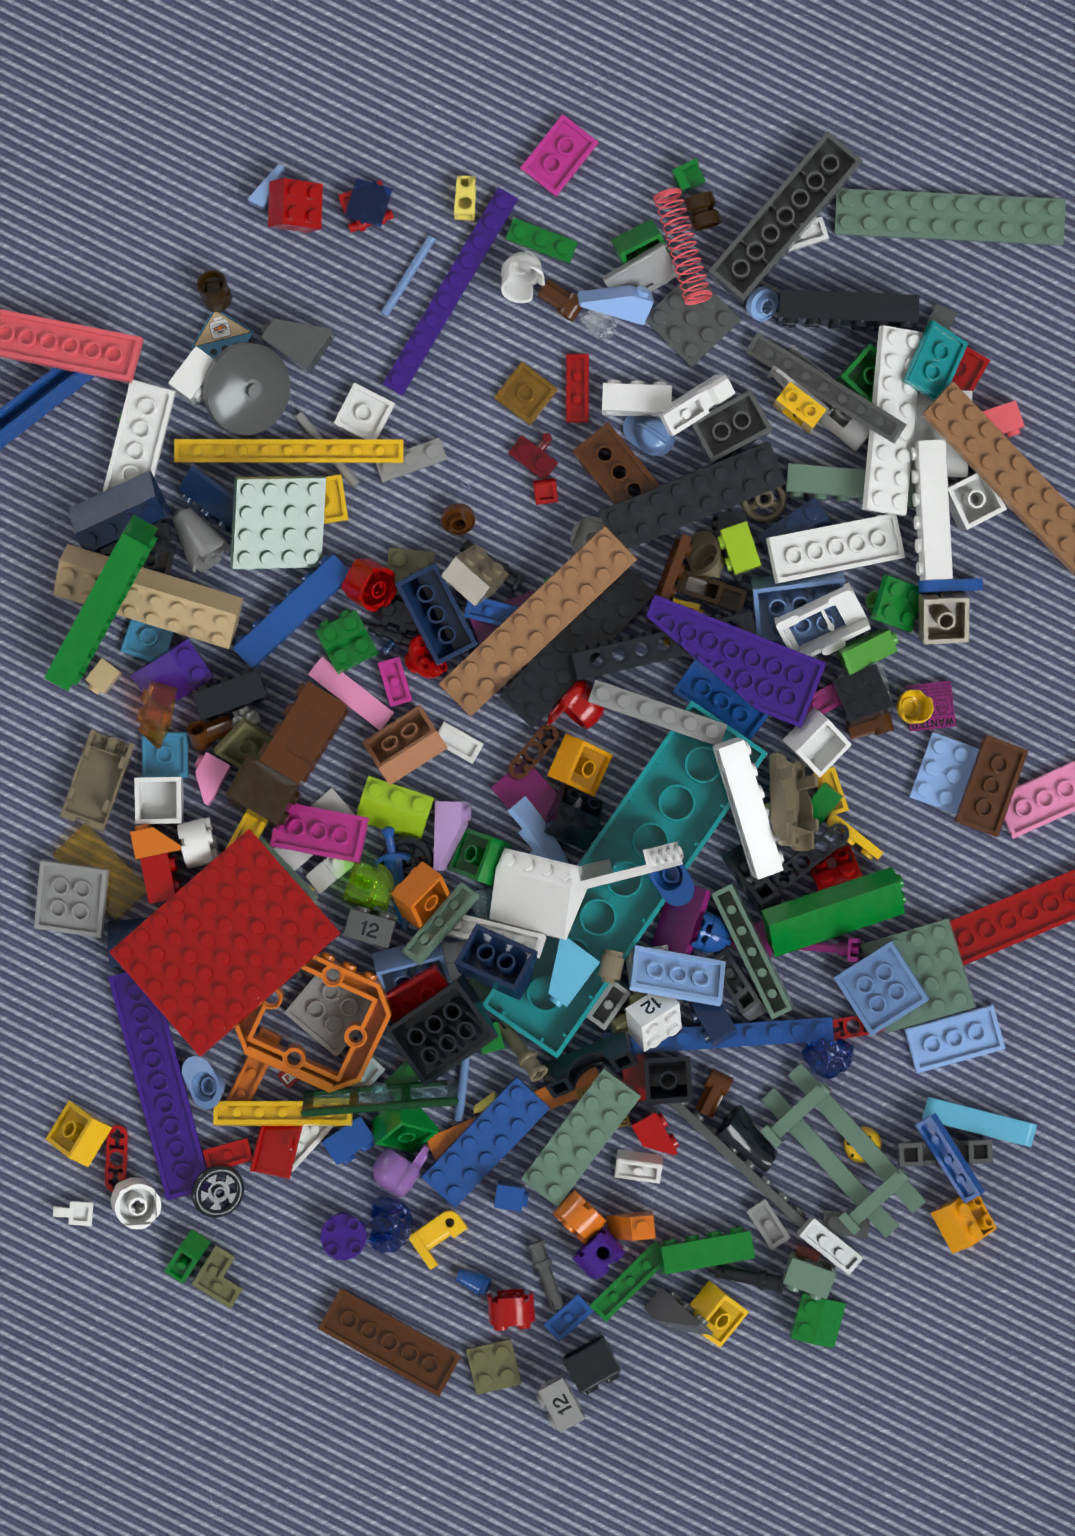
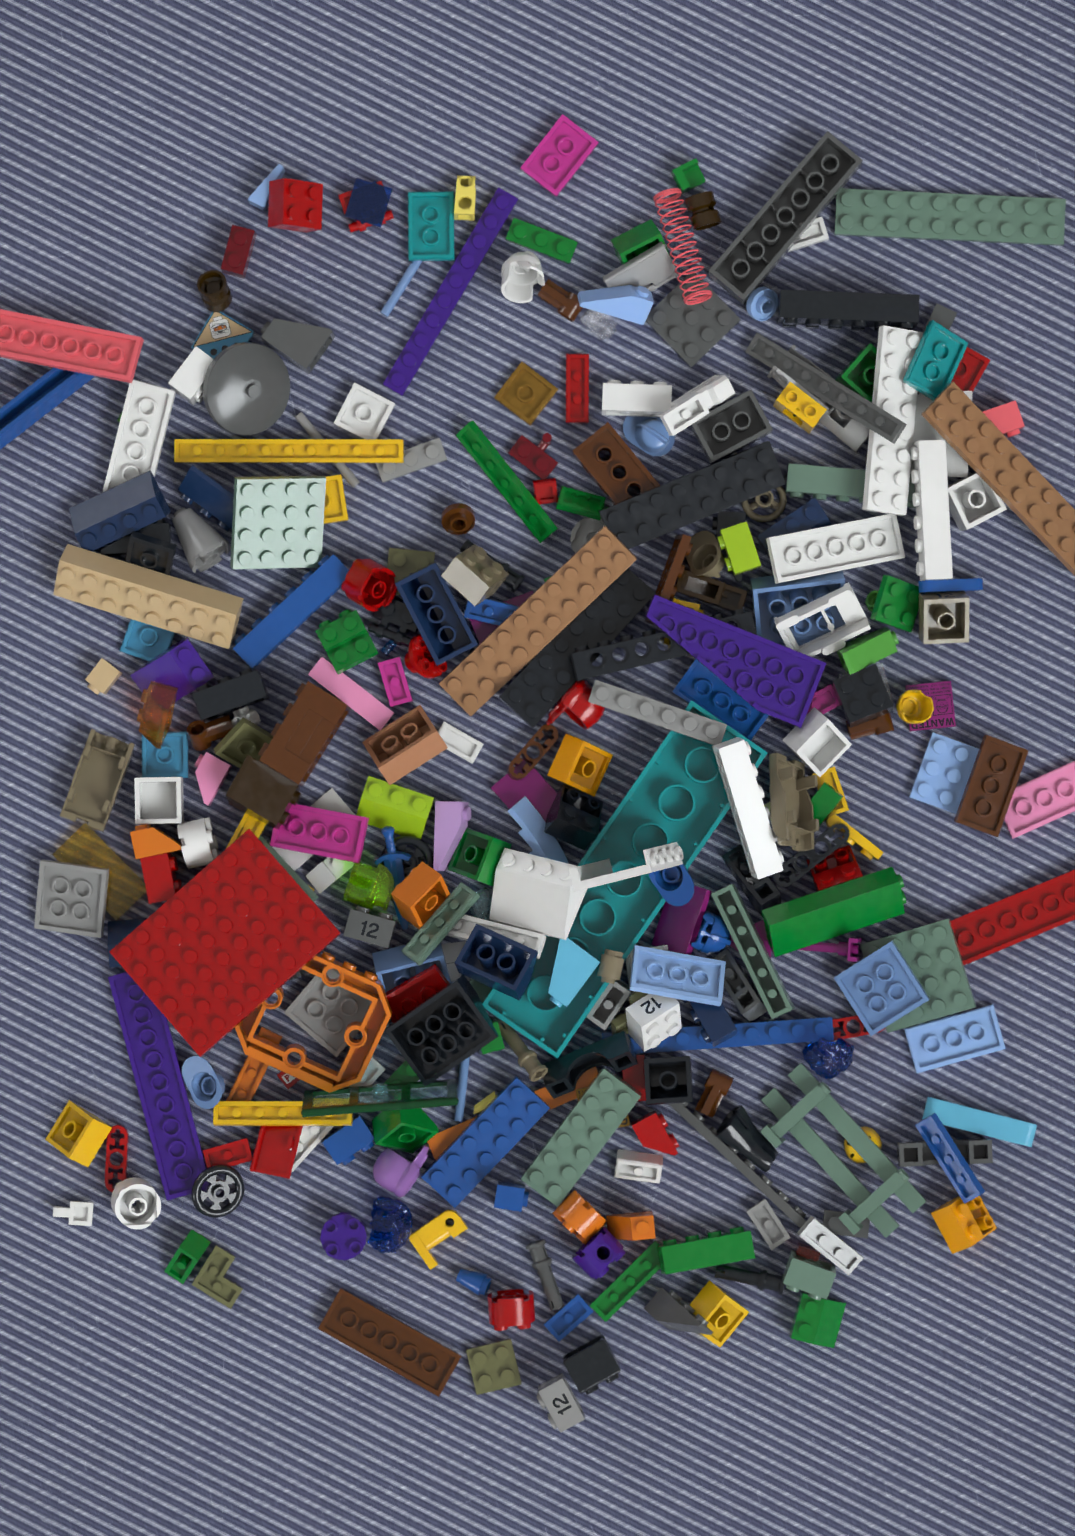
(102, 603): green brick -> none
(238, 251): none -> dark red brick
(431, 226): none -> teal tile
(506, 481): none -> green plate
(580, 502): none -> green plate

